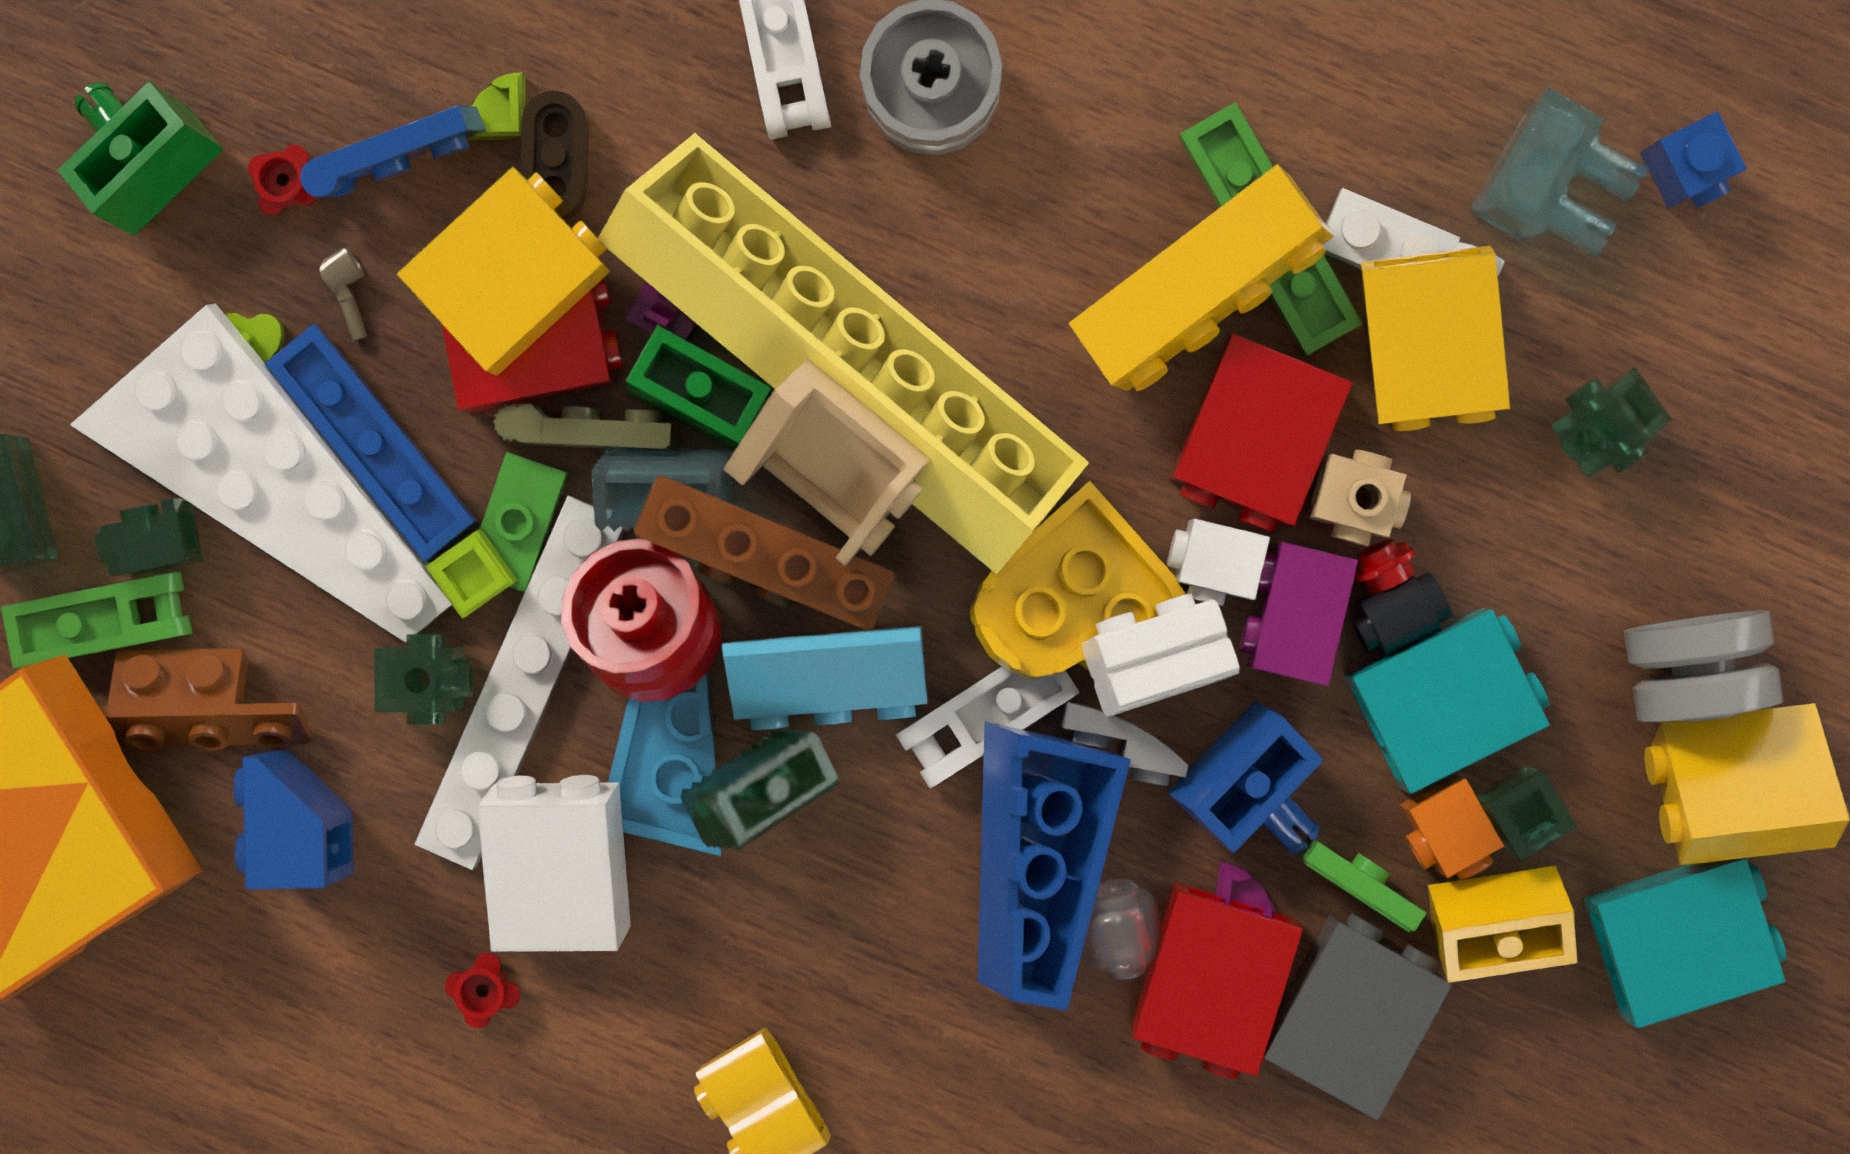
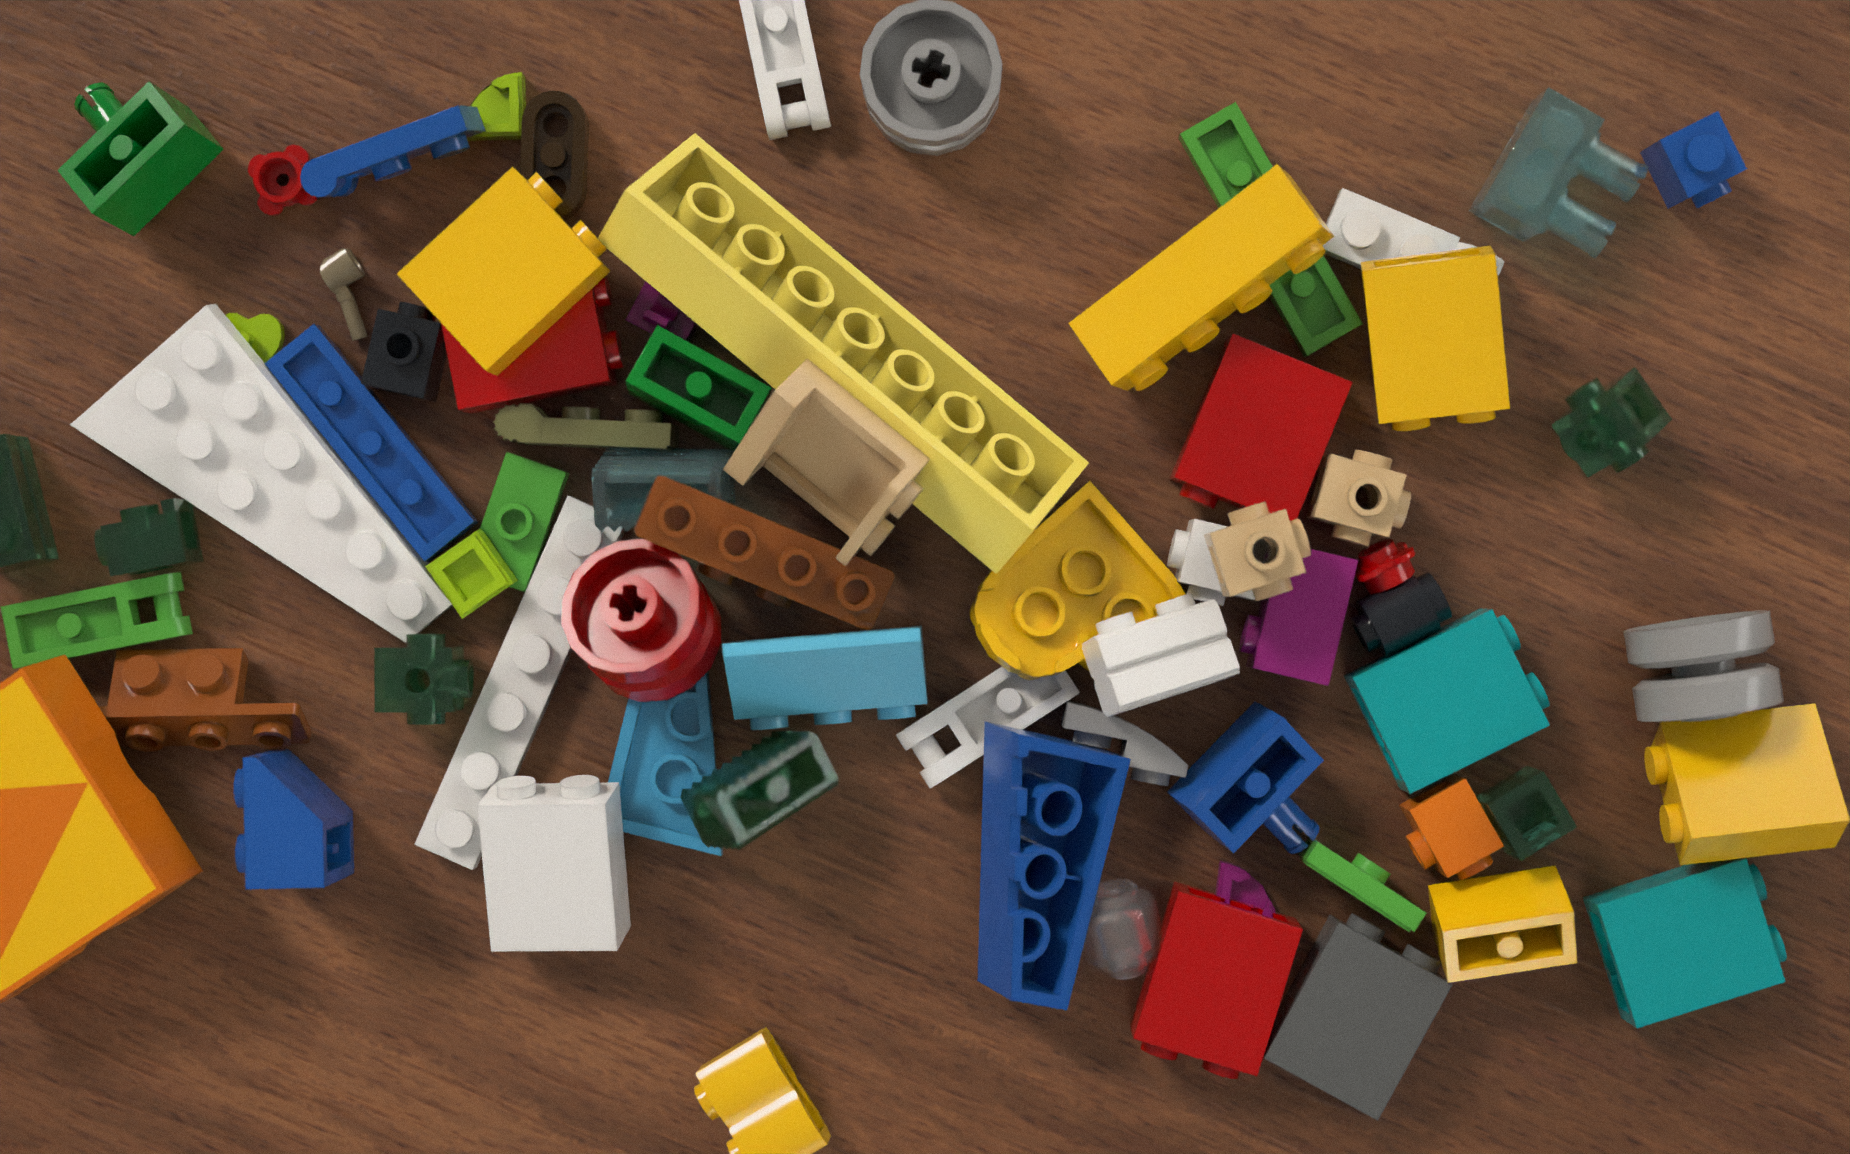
(406, 353): none -> black brick
(478, 1008): red plate -> none
(1233, 555): none -> tan brick

